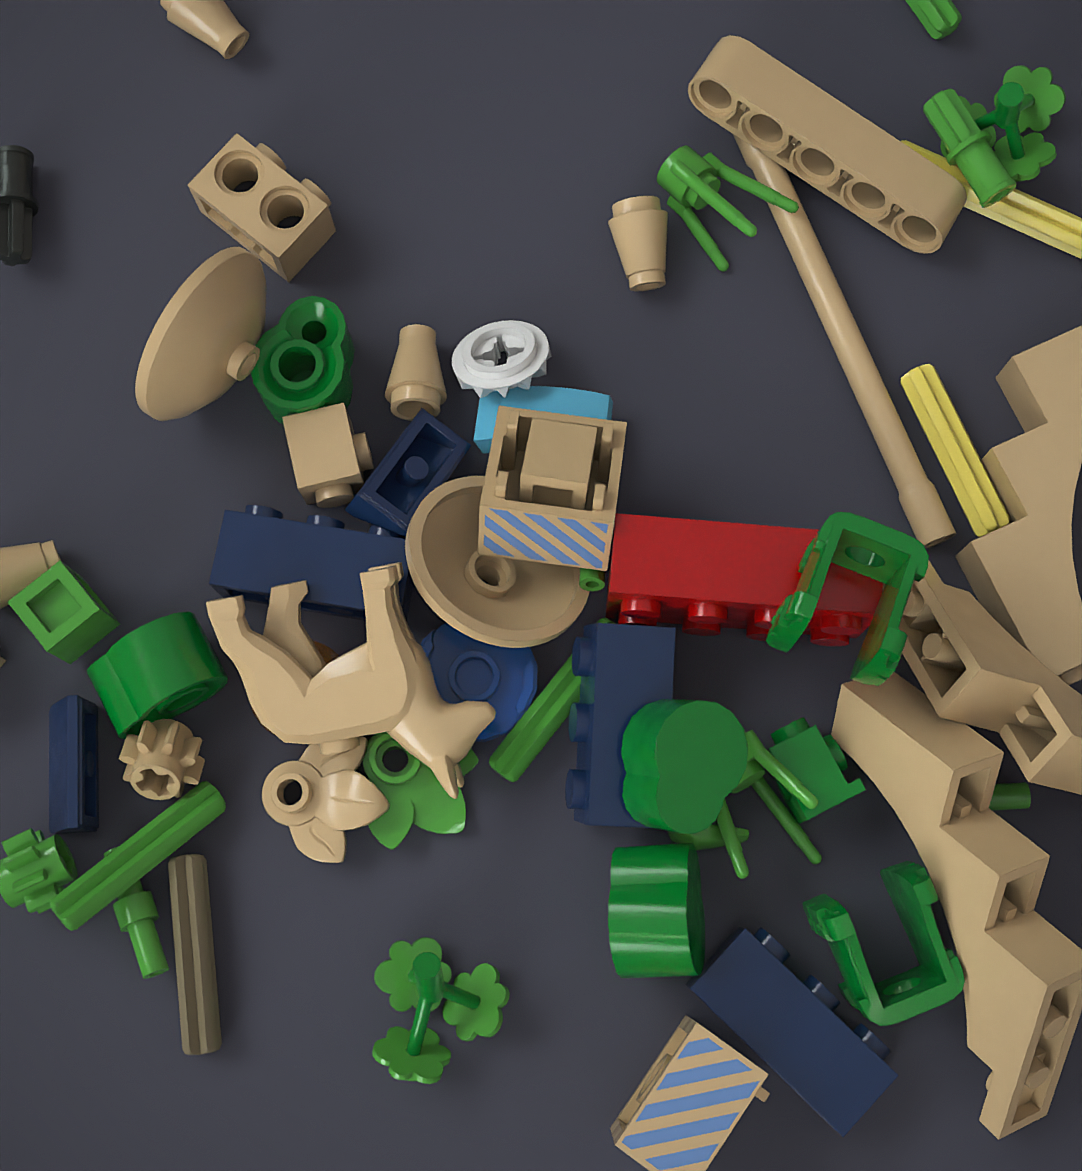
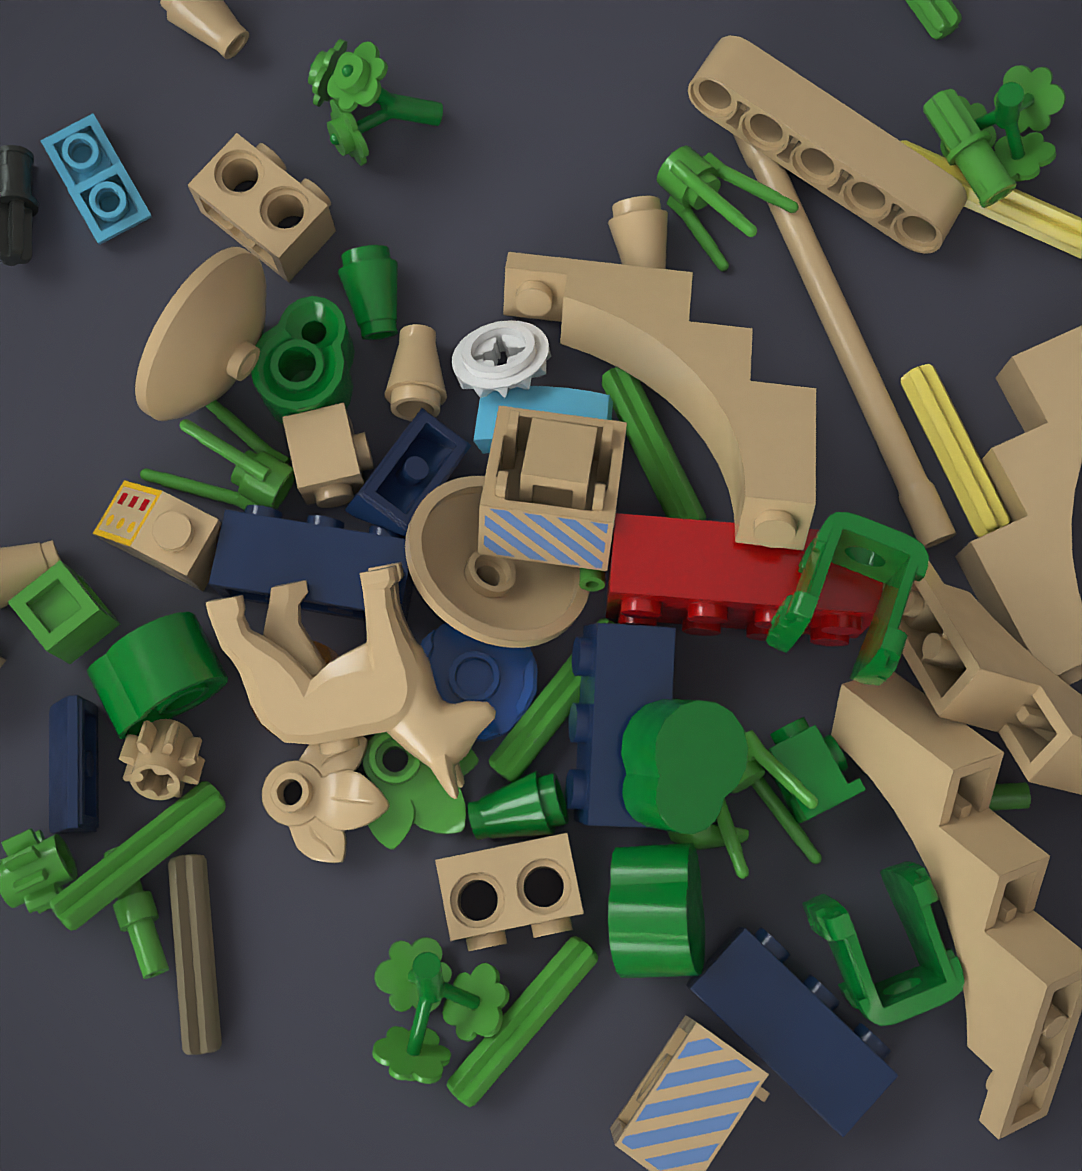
(96, 179): none -> medium azure slope
(162, 532): none -> tan slope
(261, 477): none -> bright green plant
(354, 81): none -> bright green plant
(371, 289): none -> green cone
(507, 872): none -> tan brick
(520, 809): none -> green cone
(522, 1021): none -> bright green axle
(642, 325): none -> tan arch
(652, 446): none -> bright green axle

